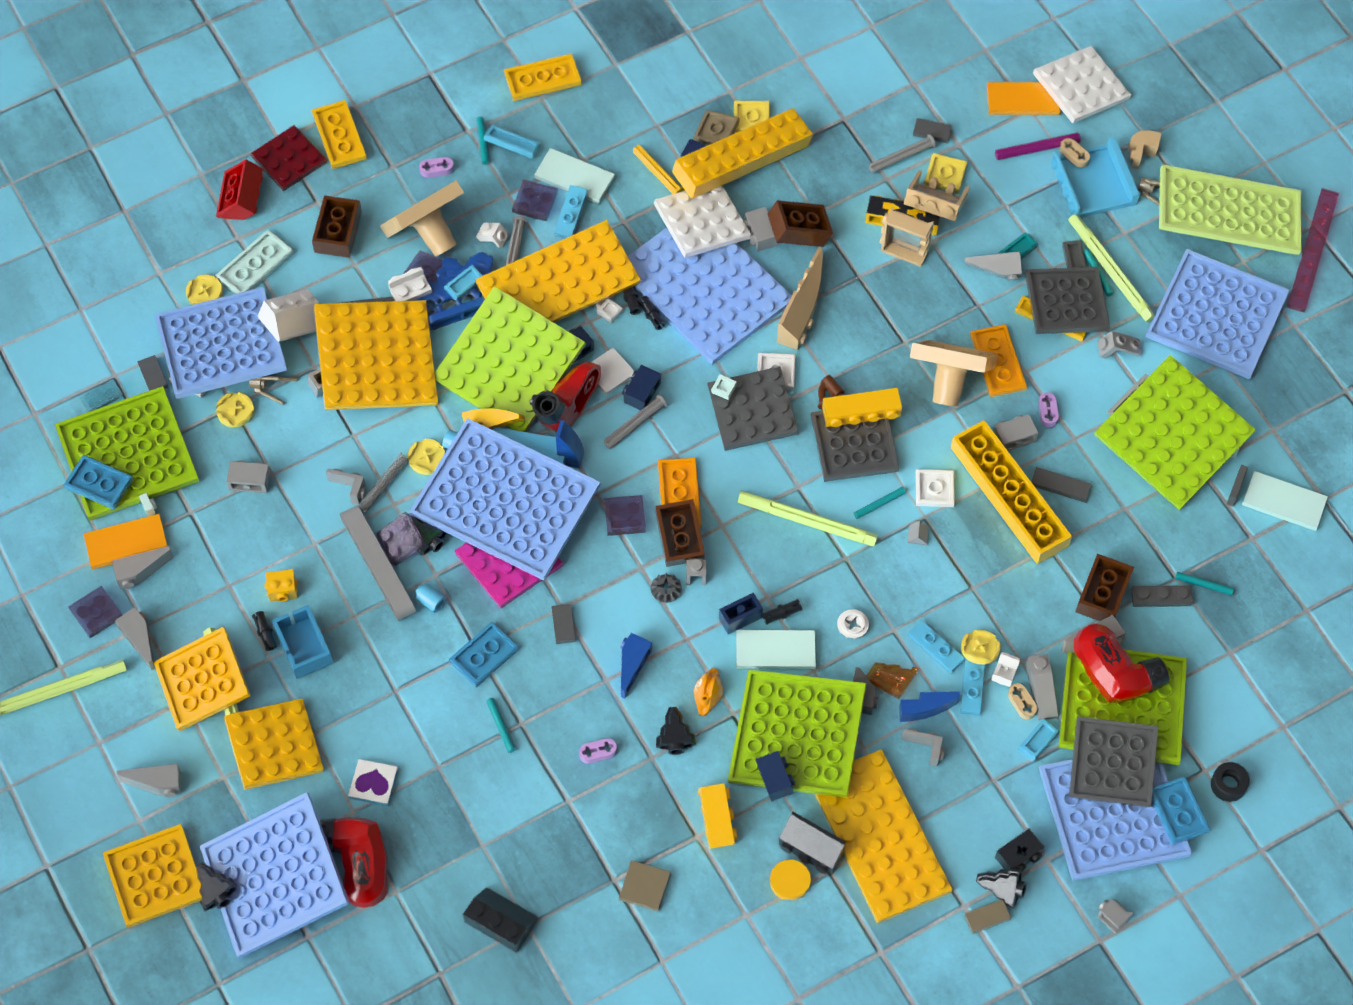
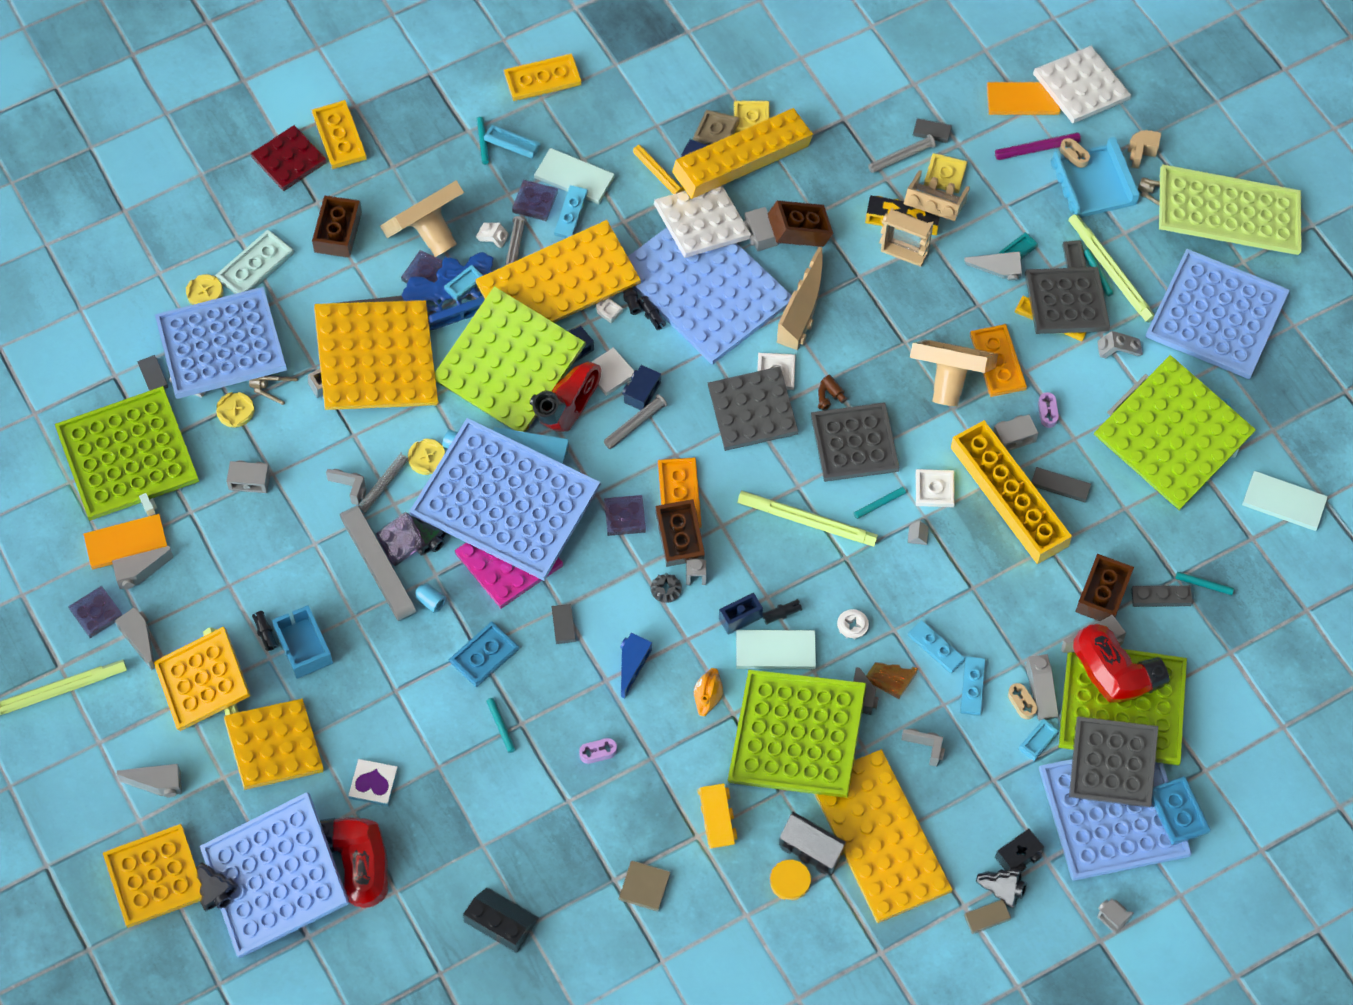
(98, 482): dark azure tile -> none
(101, 396): clear light blue plate -> none
(240, 191): red slope -> none
(281, 585): yellow head -> none
(289, 315): white slope -> none
(409, 285): white bracket -> none
(436, 167): lavender beam -> none
(492, 417): yellow slope -> none
(569, 445): blue slope -> none
(674, 734): black rock -> none
(724, 387): light aqua plate -> none
(774, 775): dark blue brick -> none
(862, 407): yellow brick -> none
(927, 705): blue slope -> none
(980, 647): light yellow tile -> none
(1005, 669): white bracket -> none
(1223, 791): black tyre -> none
(1237, 485): dark grey tile -> none
(1312, 250): clear pink tile -> none

